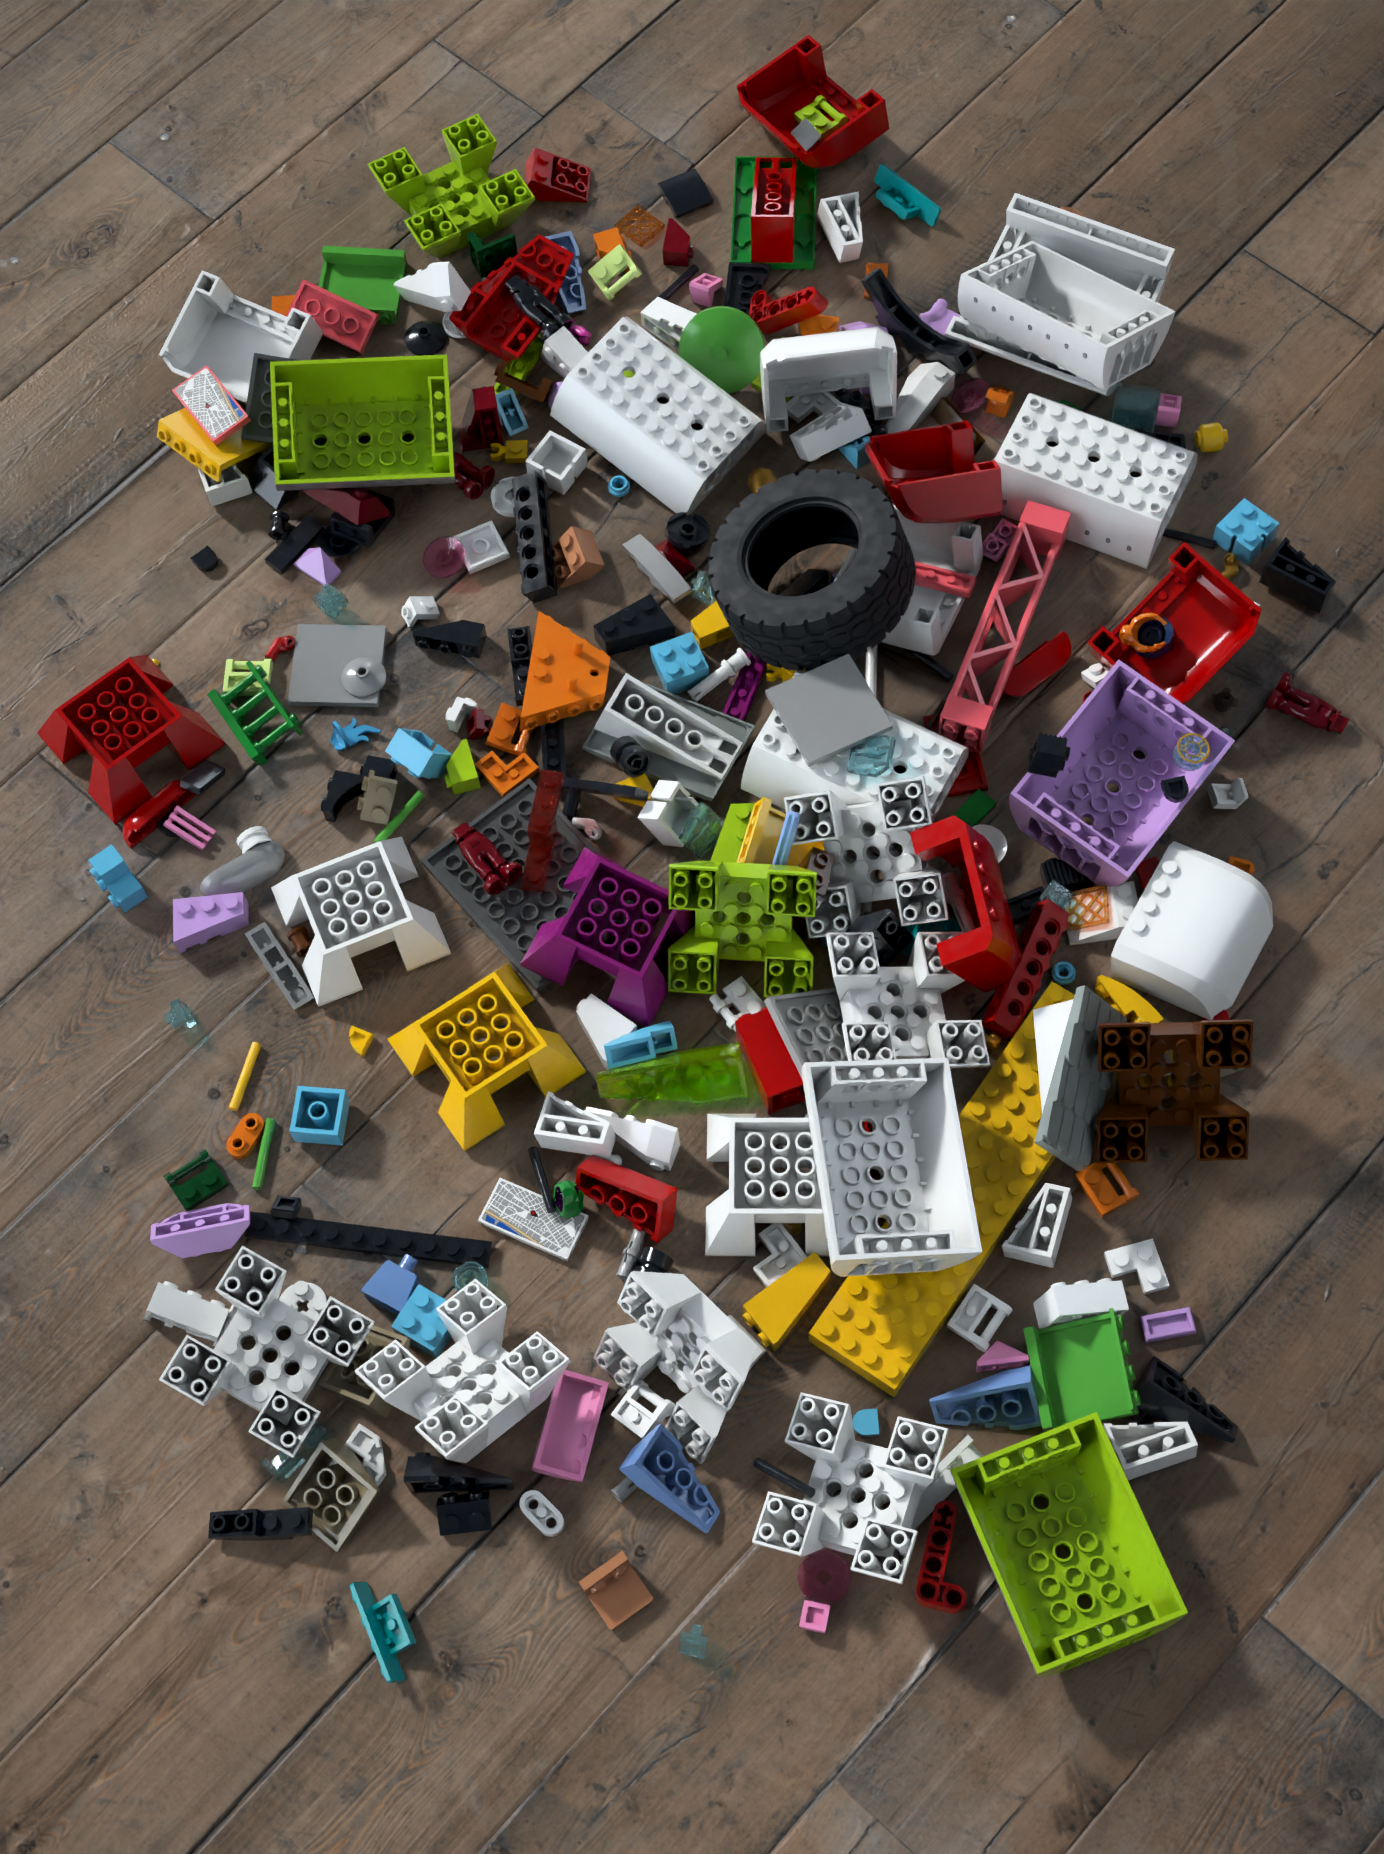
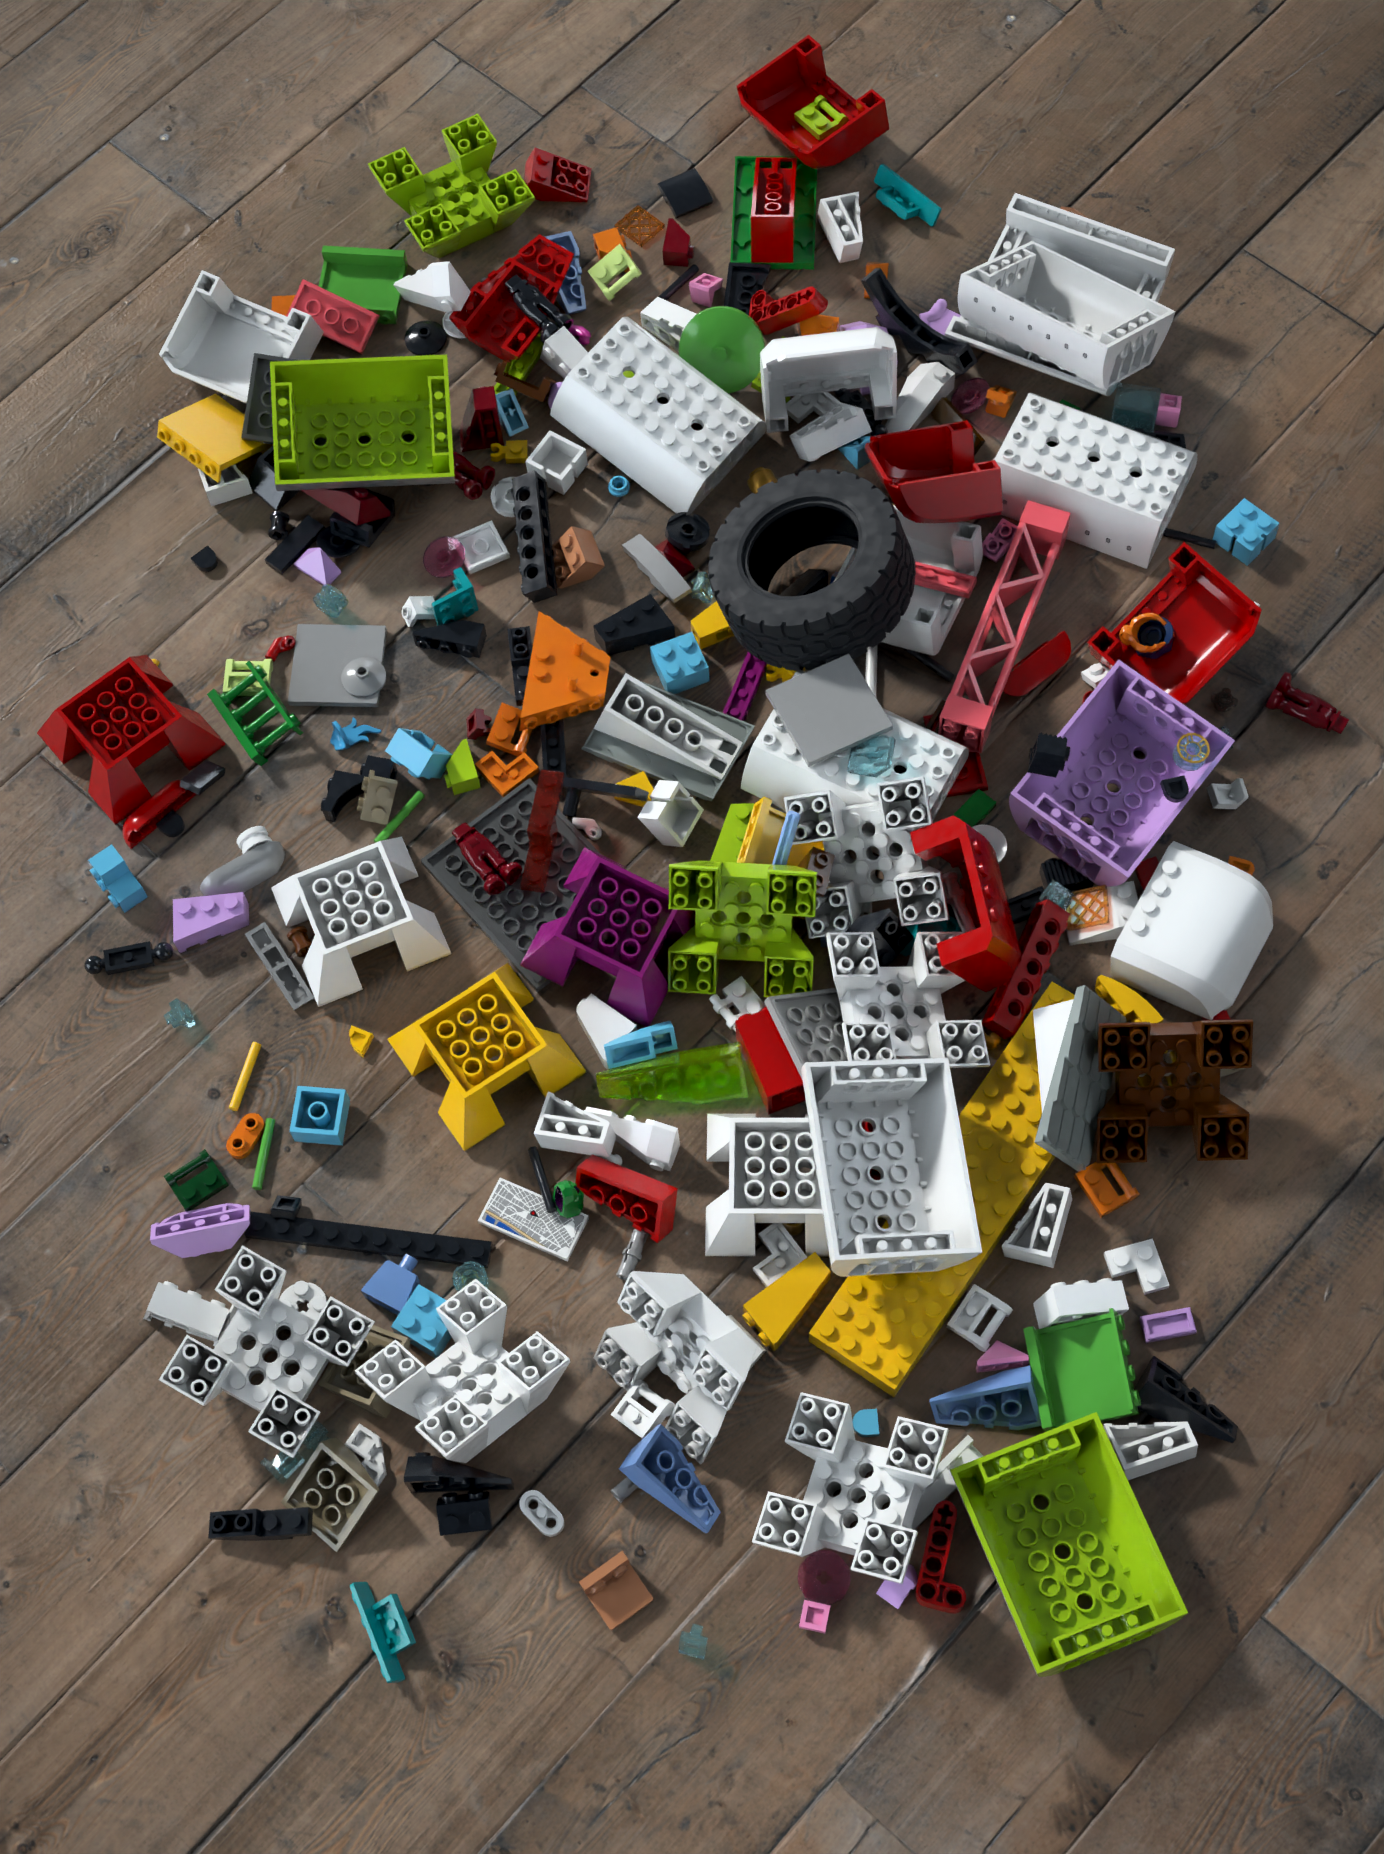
(128, 958): none -> black plate
(173, 817): bright pink tile -> none
(211, 405): tile -> none
(458, 603): none -> teal bracket
(458, 712): white bracket -> none
(491, 255): dark green bracket -> none
(569, 1426): bright pink slope -> none
(630, 756): black wheel -> none
(654, 1261): black wheel -> none
(701, 830): clear light blue slope -> none
(727, 669): white pin -> none
(784, 1477): black bar -> none
(806, 134): light grey slope -> none
(896, 1593): none -> lavender tile
(1063, 967): medium azure plate -> none
(1210, 437): yellow head -> none
(1231, 566): pearl gold arm -> none
(1297, 578): black wedge -> none

